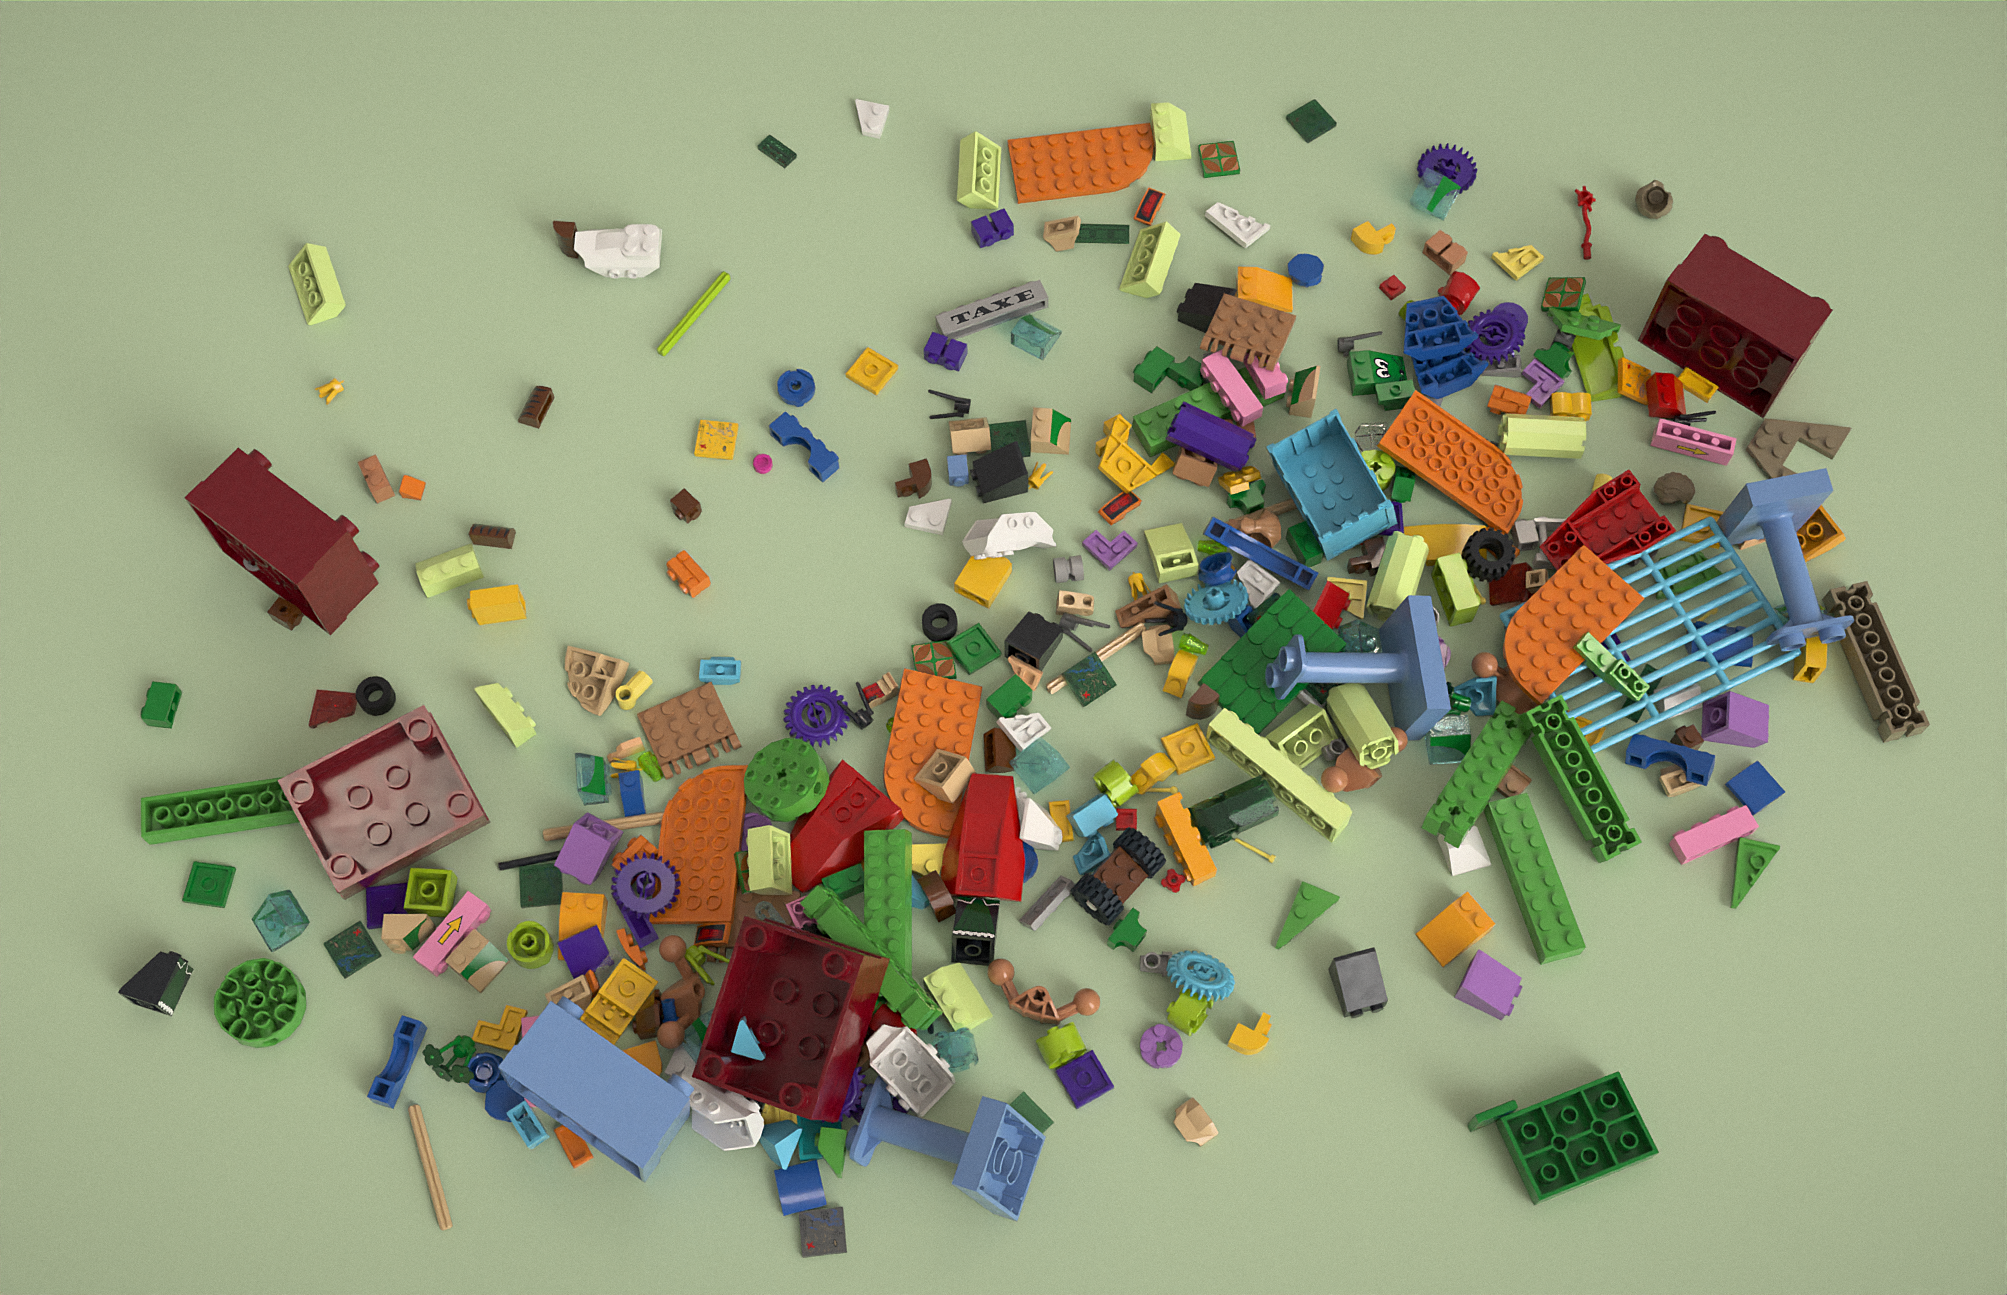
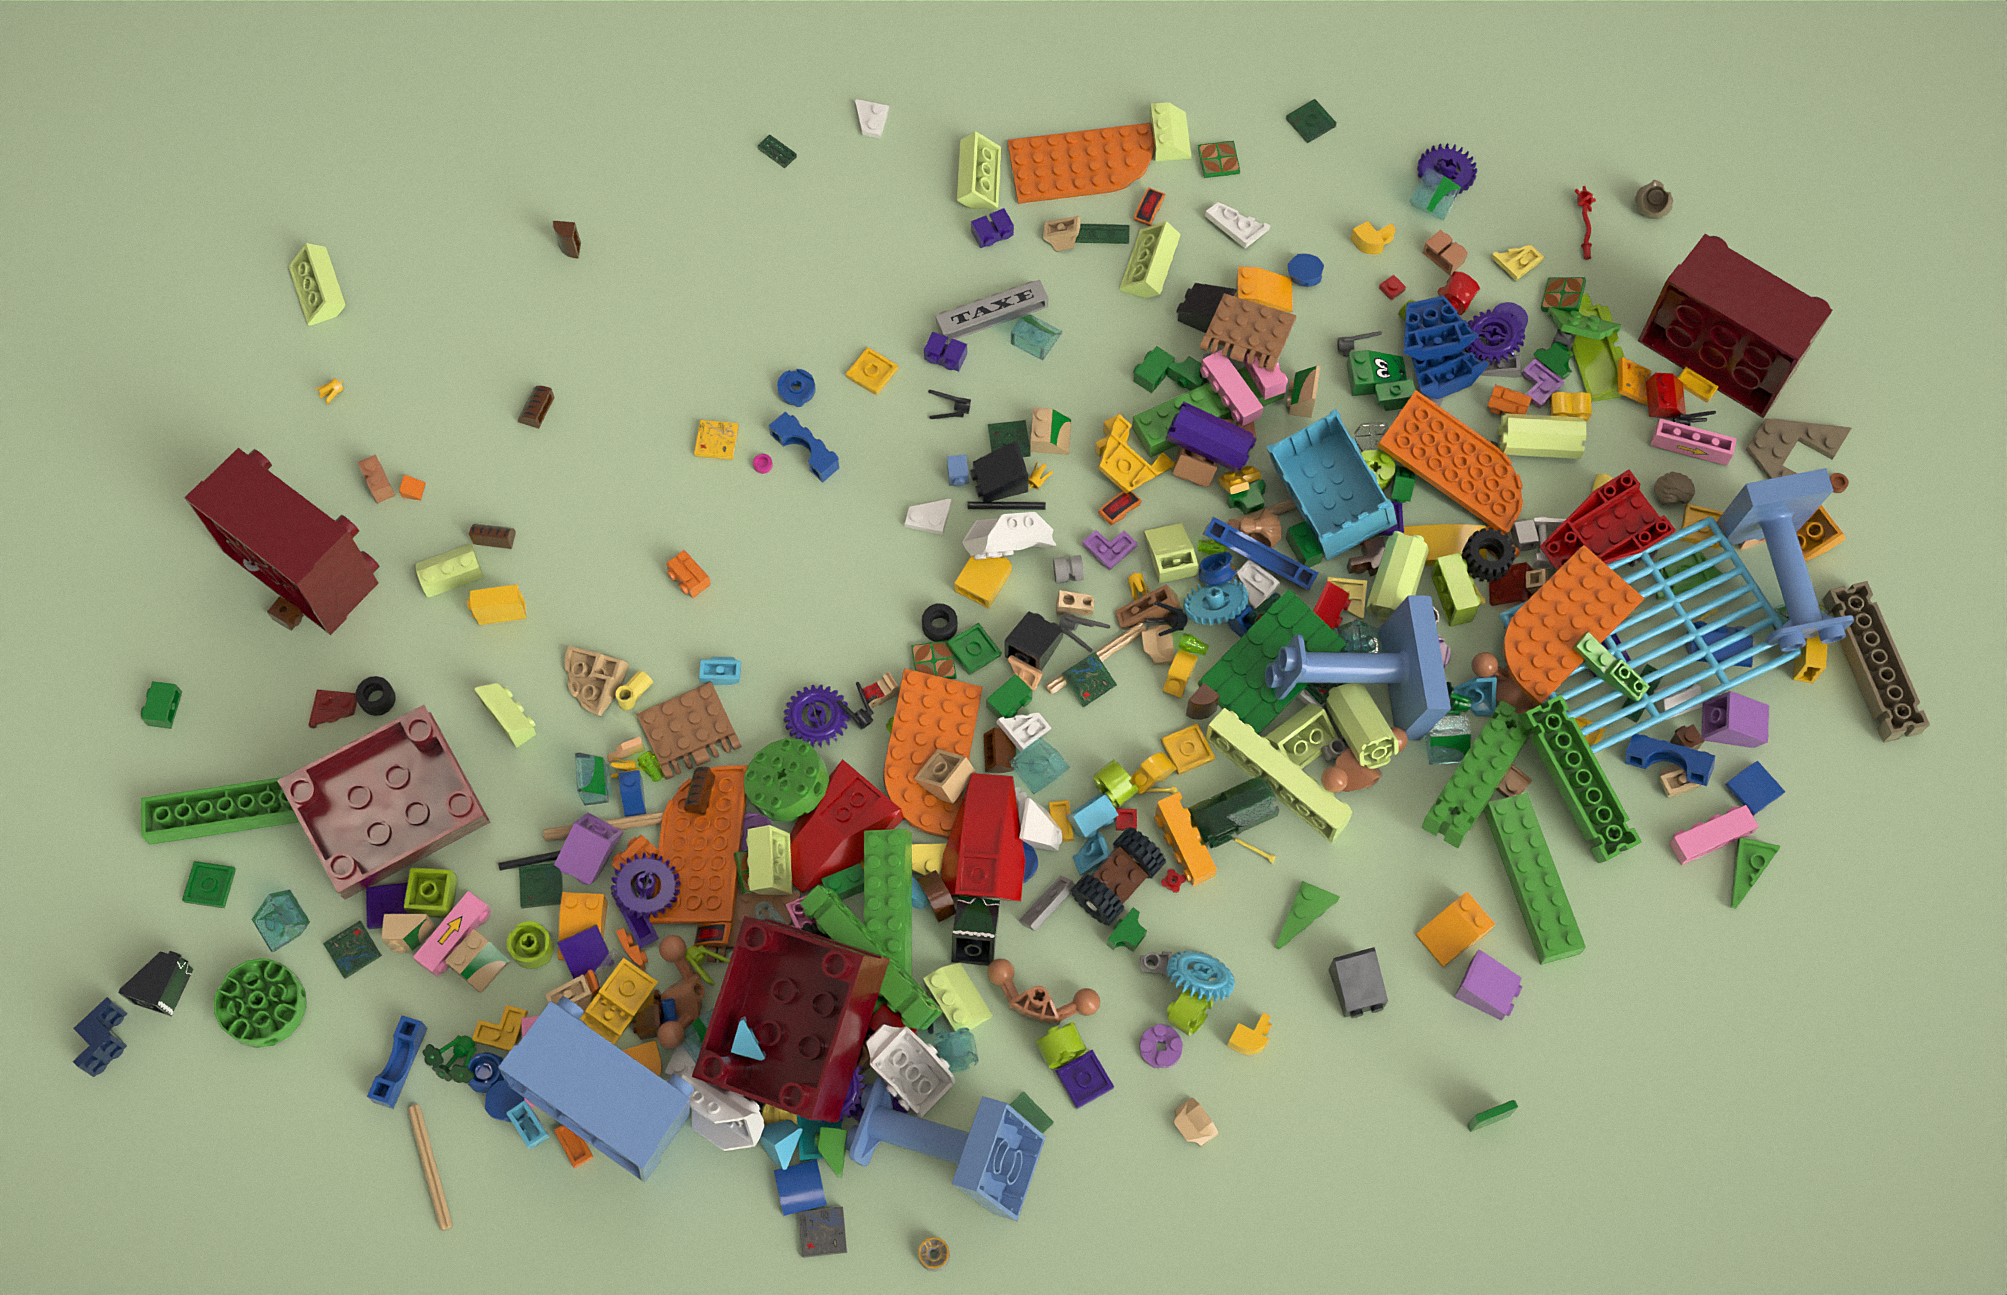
(98, 1033): none -> dark blue bracket
(621, 252): white slope -> none
(685, 506): reddish brown brick -> none
(693, 313): lime axle -> none
(699, 790): none -> reddish brown brick
(918, 483): reddish brown brick -> none
(929, 1246): none -> wheel
(970, 436): tan slope -> none
(1007, 505): none -> black bar
(1468, 857): white slope -> none
(1576, 1138): green brick -> none
(1839, 482): none -> dark orange tile

